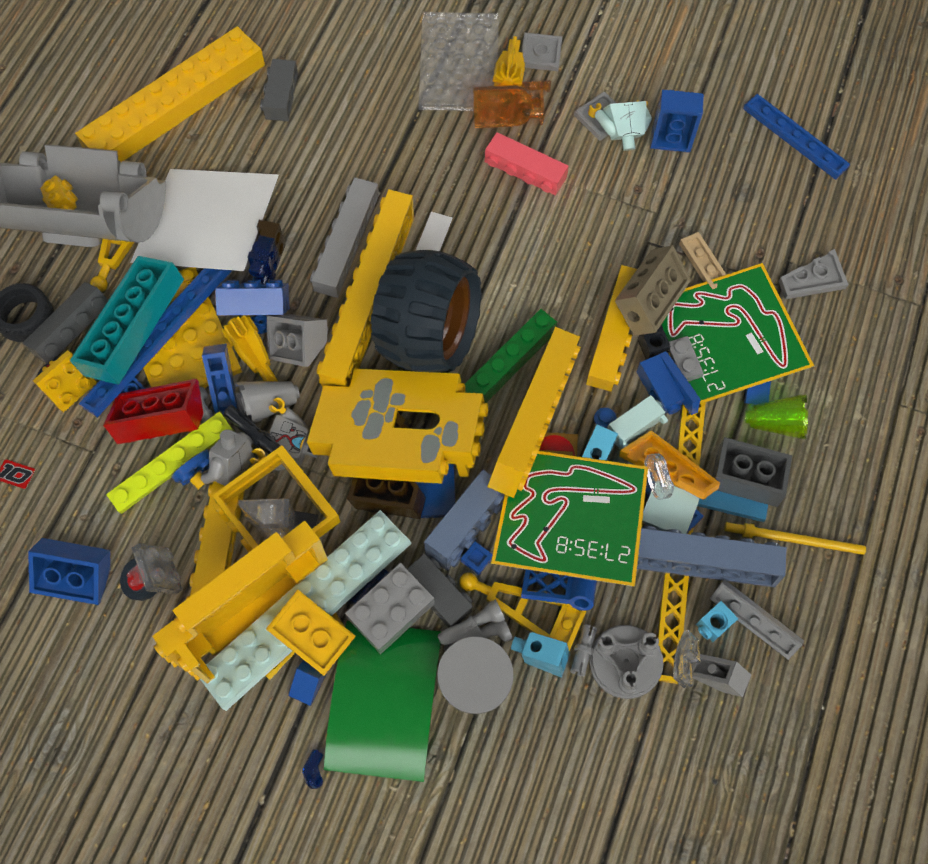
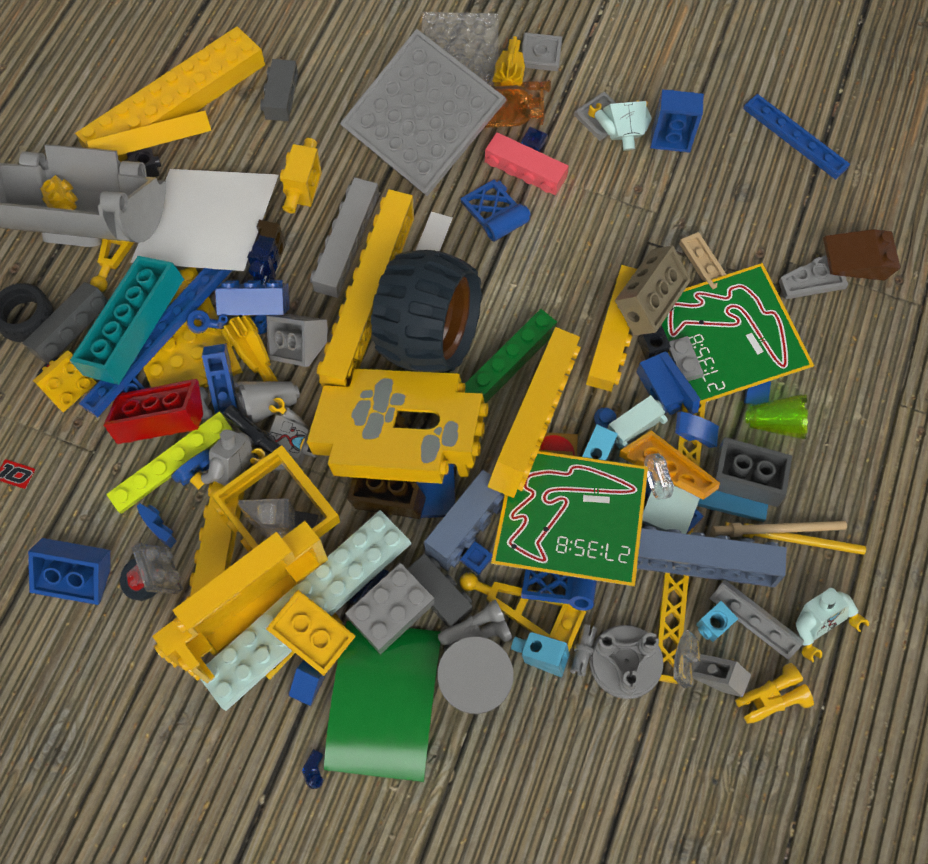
(148, 158): none -> black brick
(152, 519): none -> blue slope
(153, 134): none -> yellow tile
(205, 320): none -> blue plate
(301, 175): none -> yellow brick
(423, 112): none -> light grey plate
(502, 219): none -> blue piece
(534, 139): none -> clear blue plate
(697, 428): none -> blue slope
(738, 529): none -> tan bar
(768, 698): none -> yellow piece
(823, 615): none -> light aqua torso
(862, 254): none -> reddish brown slope

